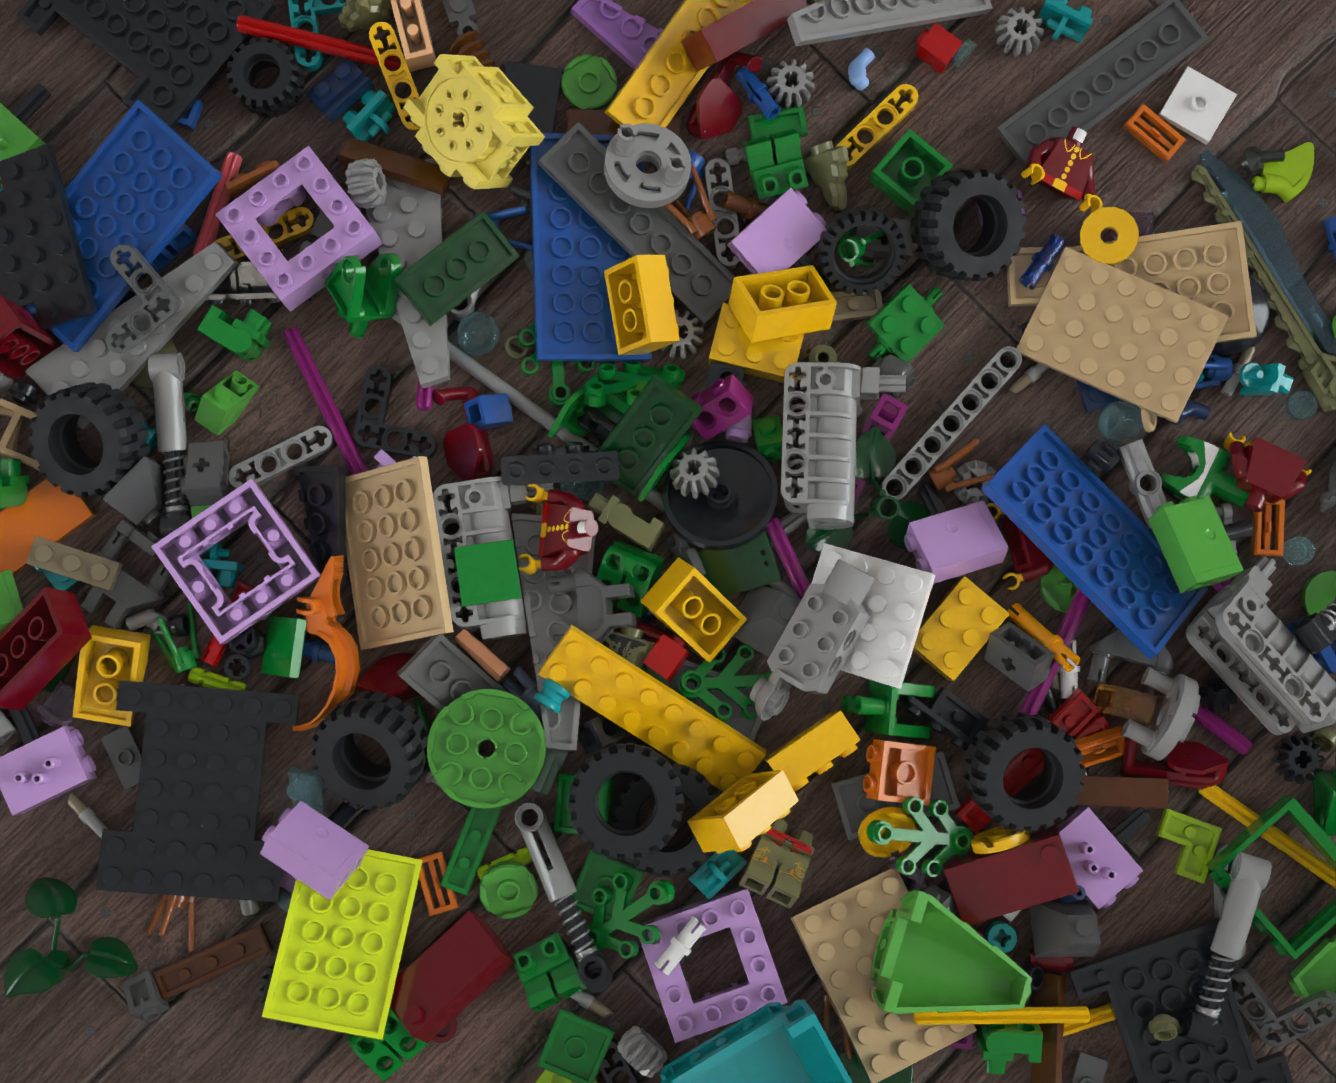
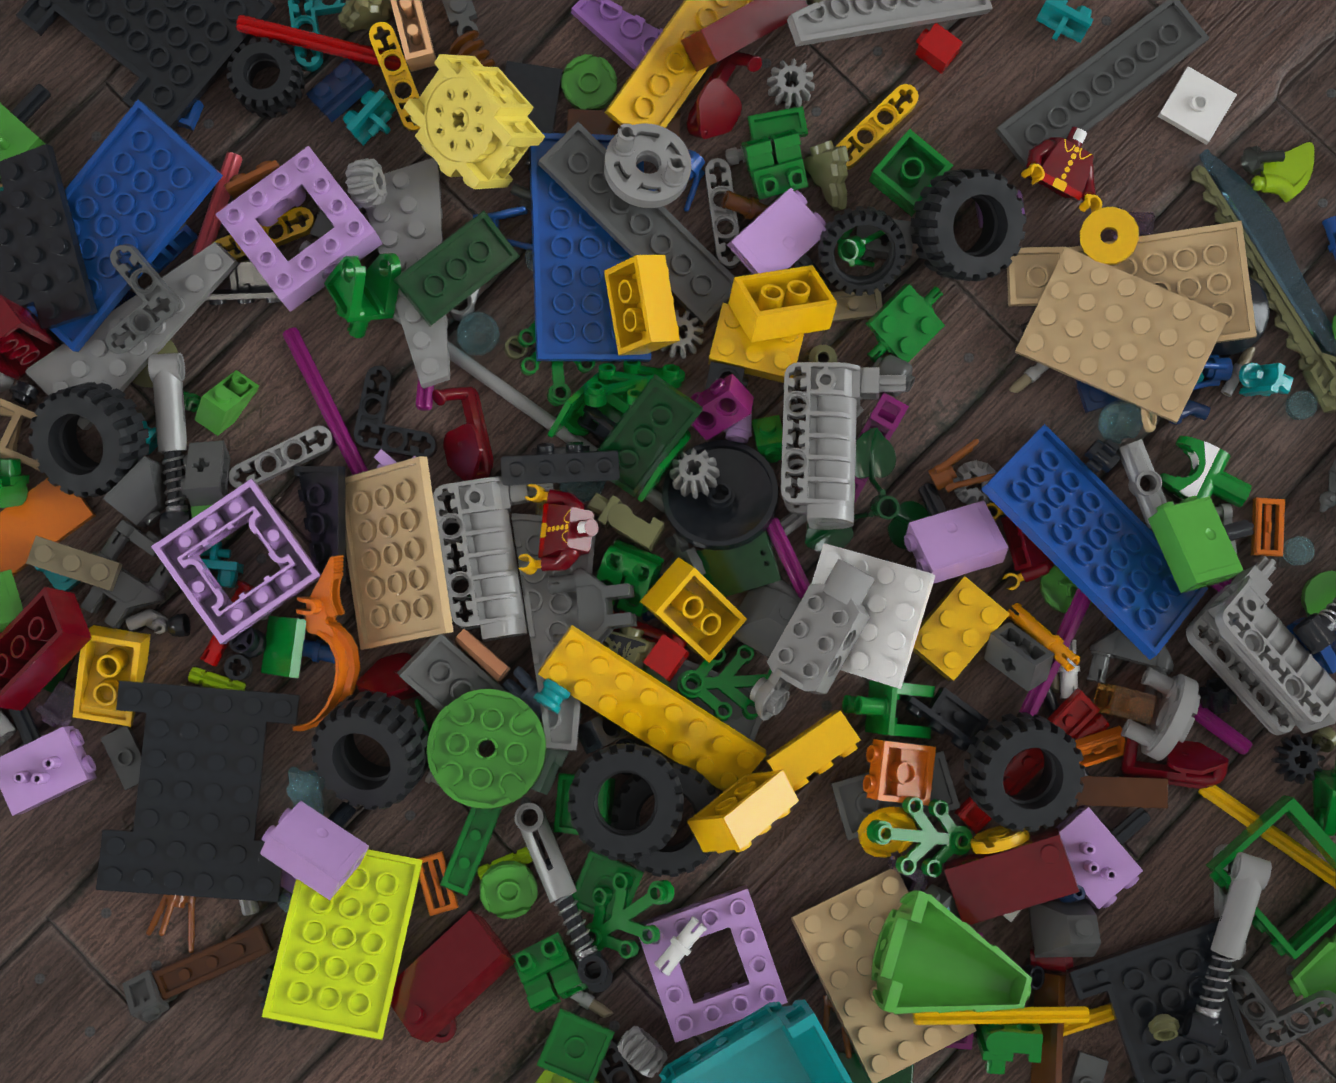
(32, 974): dark green plant -> none
(86, 815): light grey piece -> none
(180, 658): green plant -> none
(241, 338): green hips -> none
(393, 1046): green hips -> none
(398, 166): reddish brown tile -> none
(487, 573): green tile -> none
(489, 411): blue brick -> none
(698, 224): dark orange plant -> none
(717, 872): teal hips -> none
(758, 93): blue pin -> none
(779, 852): olive hips -> none
(857, 69): light blue arm -> none
(961, 417): light grey beam -> none
(964, 53): clear light blue tile -> none
(995, 933): teal wheel -> none
(1016, 41): light grey gear -> none
(1042, 261): clear blue pin -> none
(1156, 135): orange tile -> none
(1198, 842): lime tile -> none
(1265, 471): dark red torso -> none

